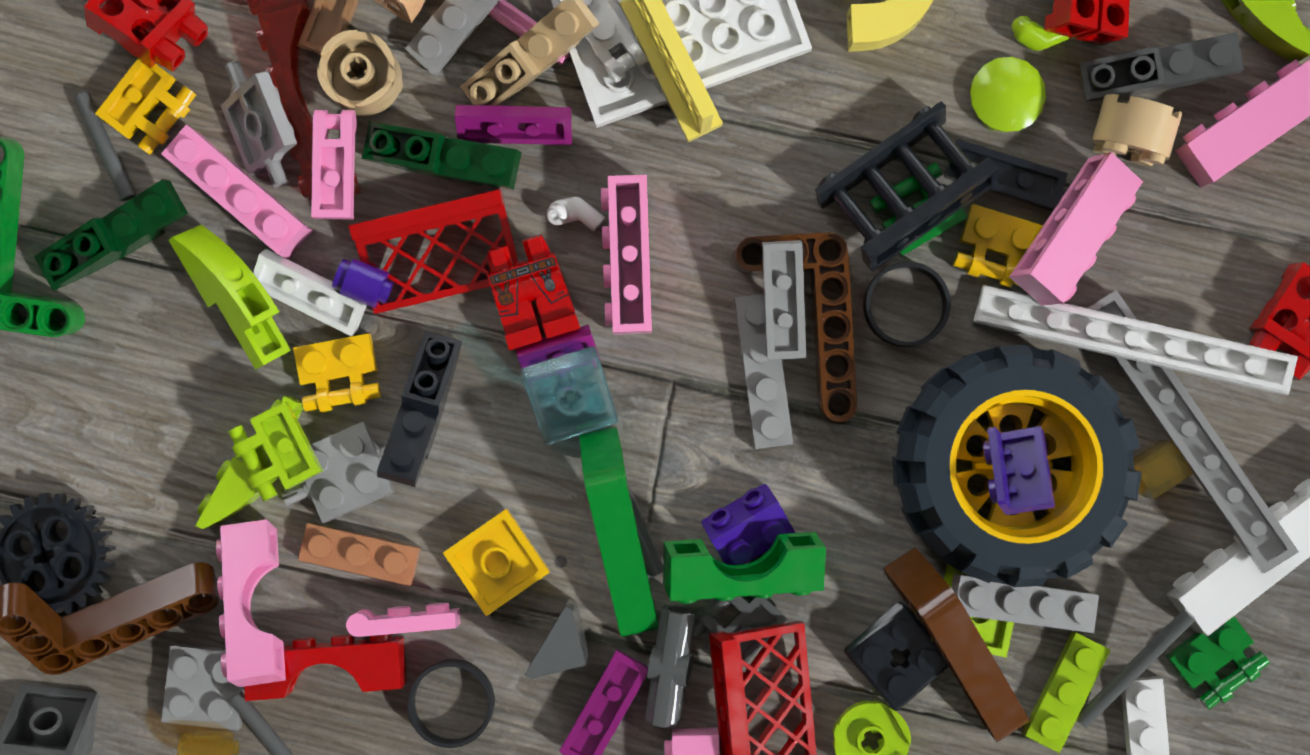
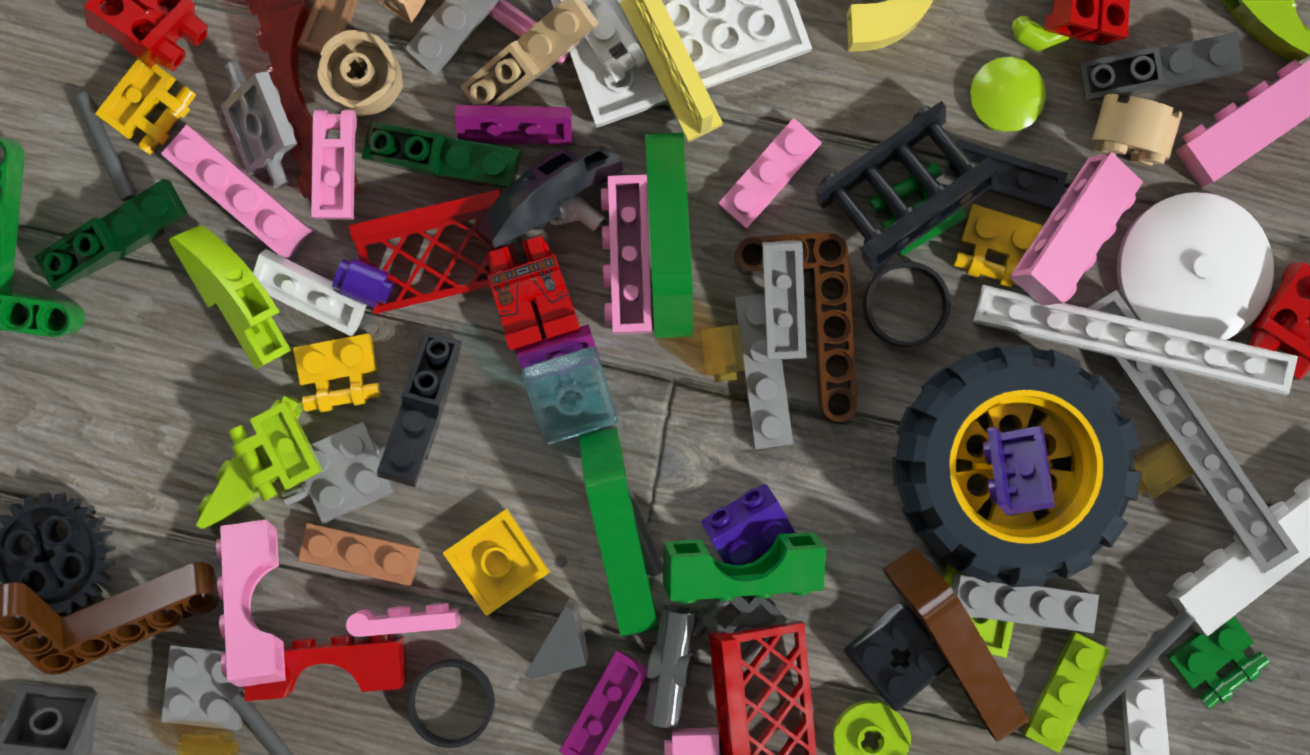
(535, 195): none -> black slope
(669, 235): none -> green beam
(722, 352): none -> clear yellow brick
(769, 174): none -> bright pink plate
(1196, 265): none -> white dish

